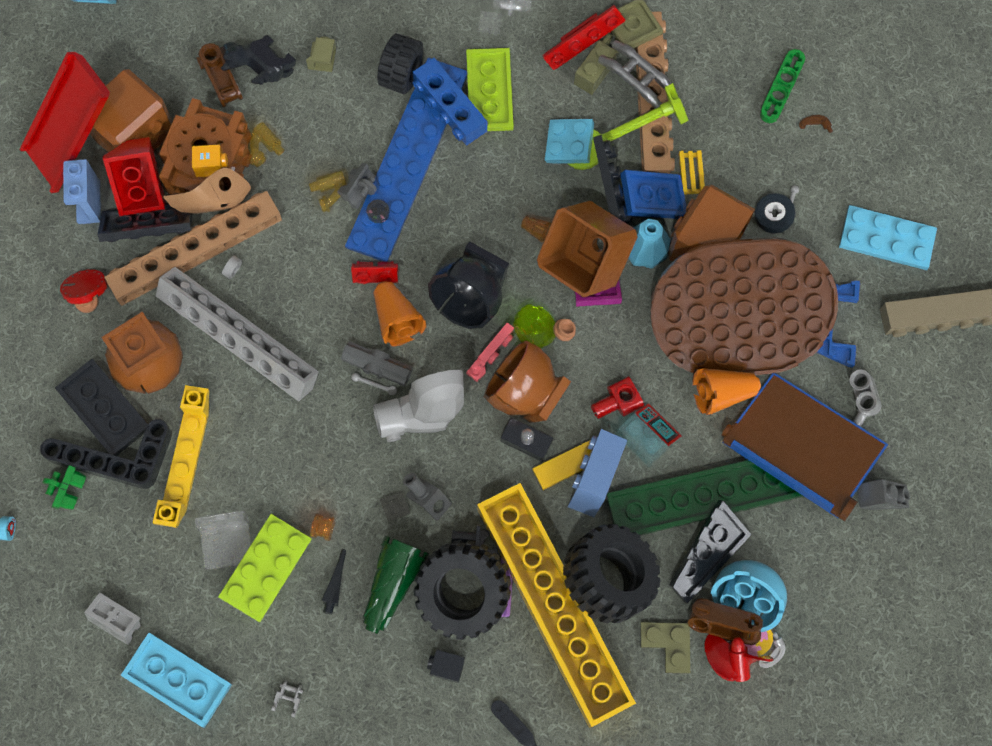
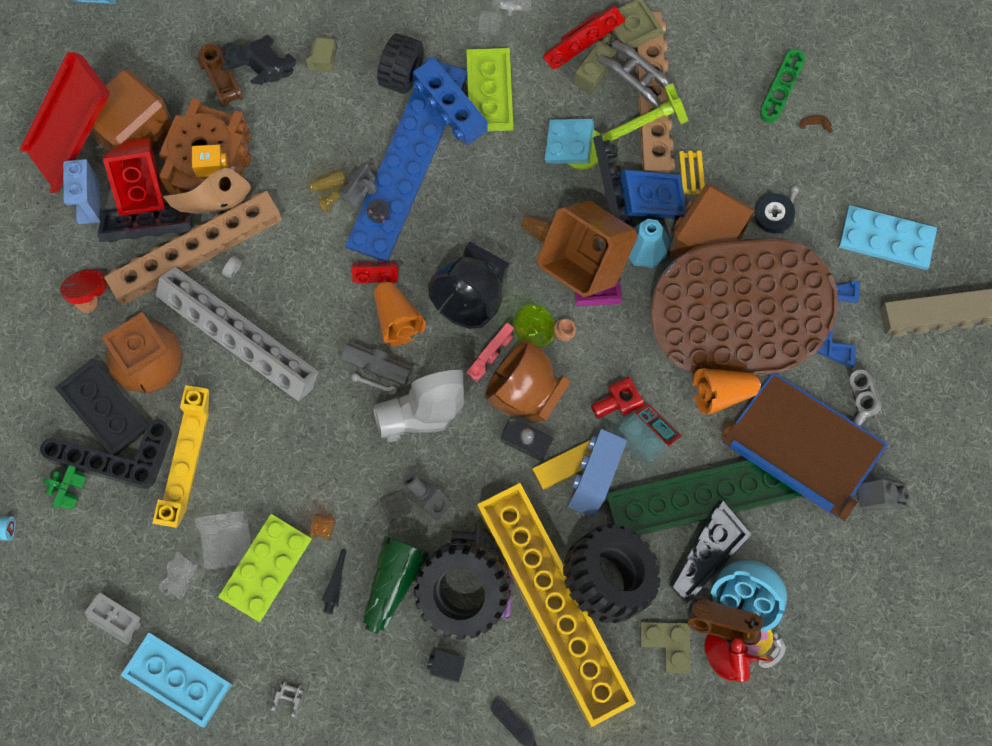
(180, 574): none -> clear hips
(268, 139): clear yellow plant -> none

